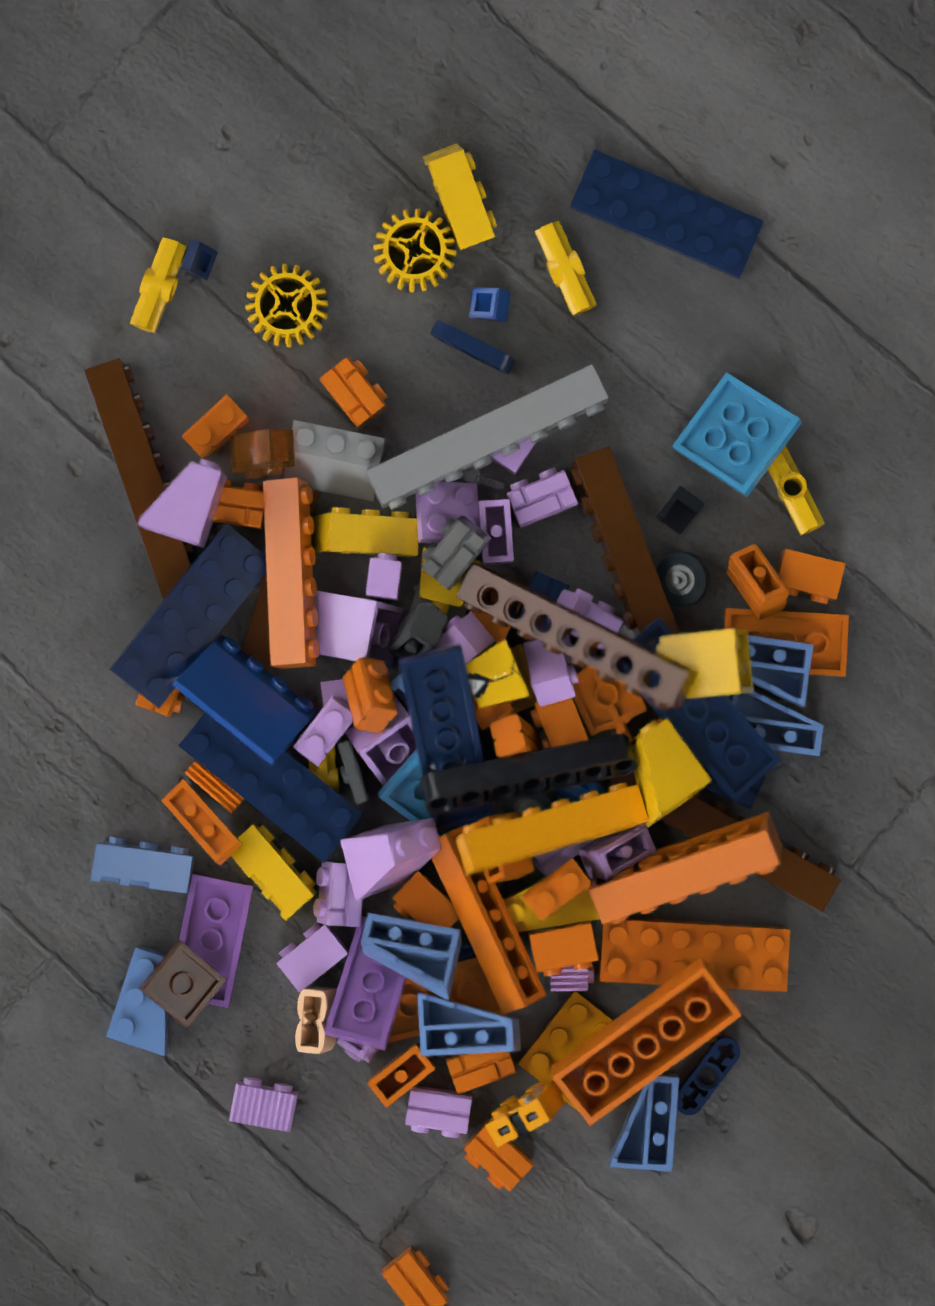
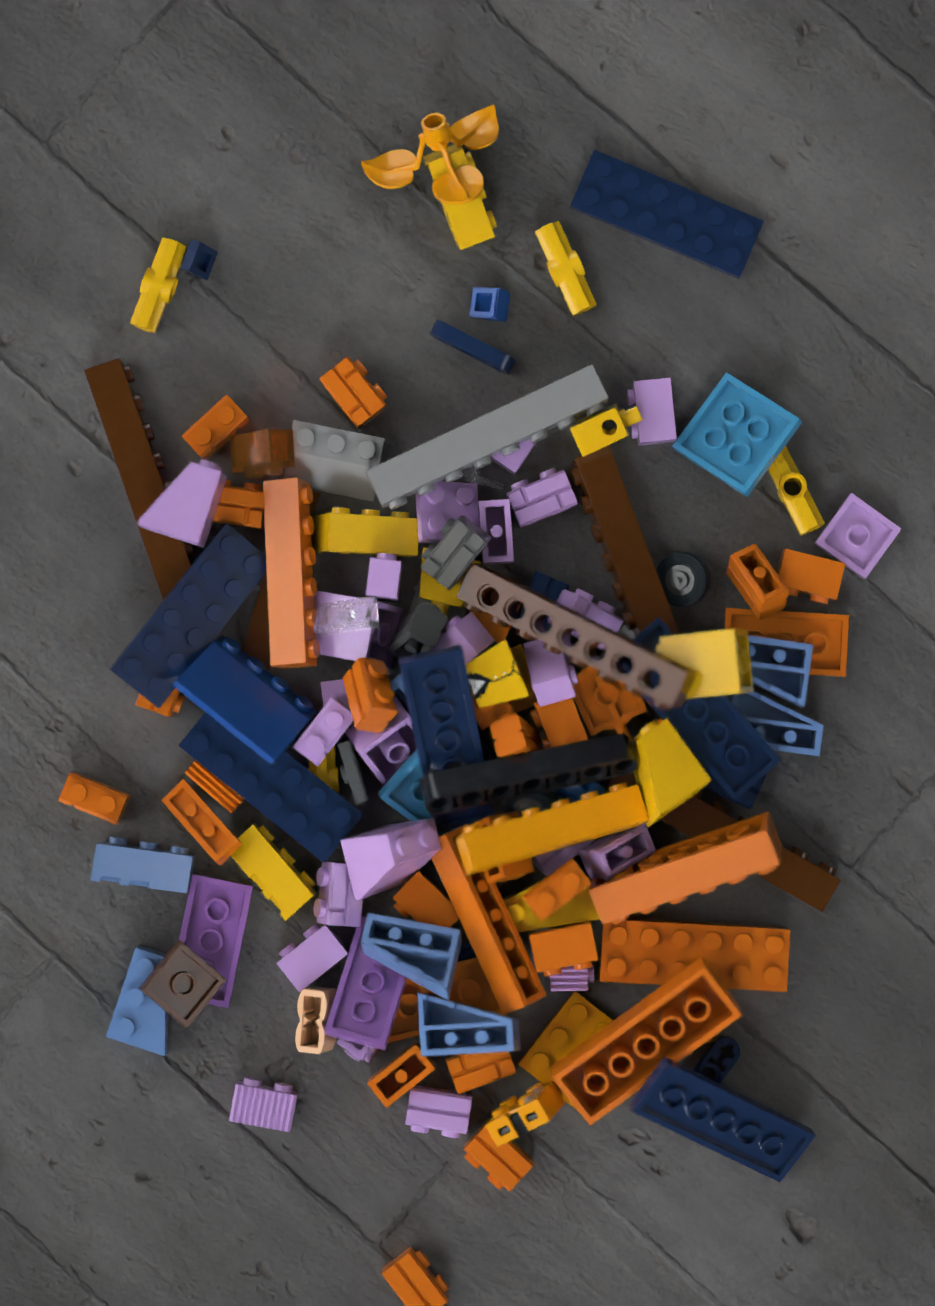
(94, 797): none -> orange brick
(297, 296): yellow gear -> none
(346, 616): none -> clear slope
(402, 246): yellow gear -> none
(458, 186): none -> light orange plant
(591, 434): none -> yellow torso
(649, 1127): medium blue wedge -> none
(657, 410): none -> lavender brick
(680, 510): black panel -> none
(721, 1119): none -> dark blue plate
(857, 536): none -> lavender plate

